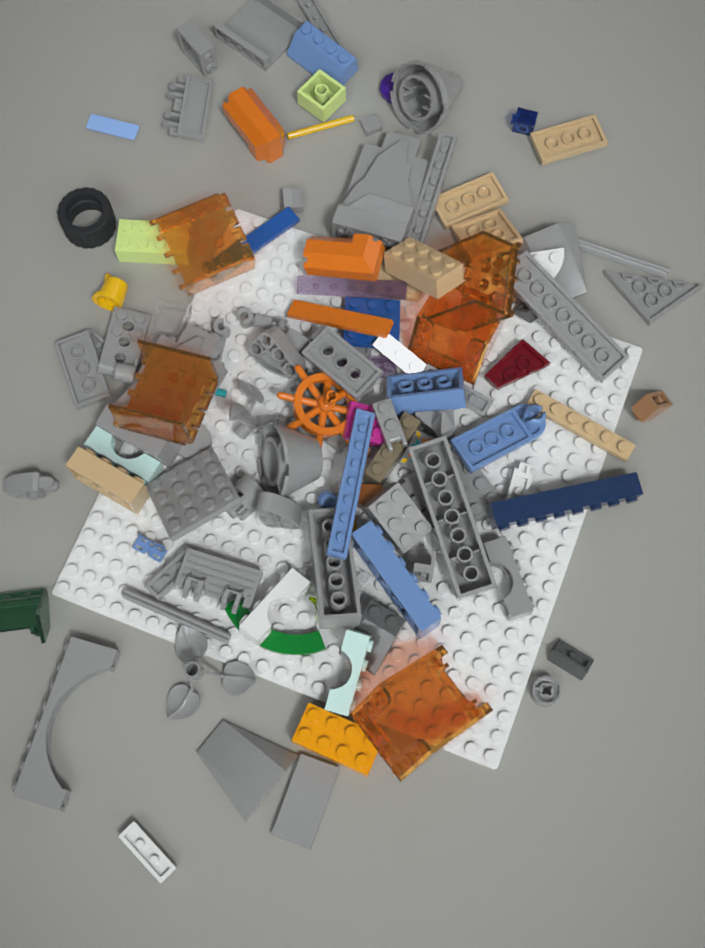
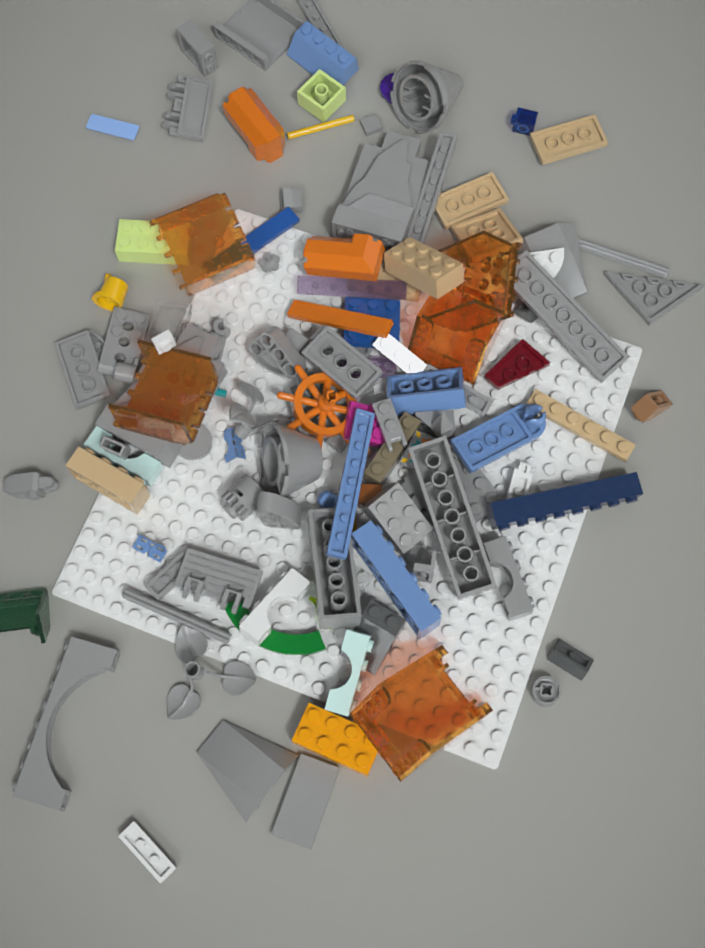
(80, 201): black tyre -> none
(107, 441): none -> light grey piece
(163, 342): none -> white plate
(192, 494): light grey plate -> none
(231, 454): none -> medium blue piece
(259, 320): light grey piece -> none
(269, 262): none -> light grey plant
(427, 555): none -> clear tile

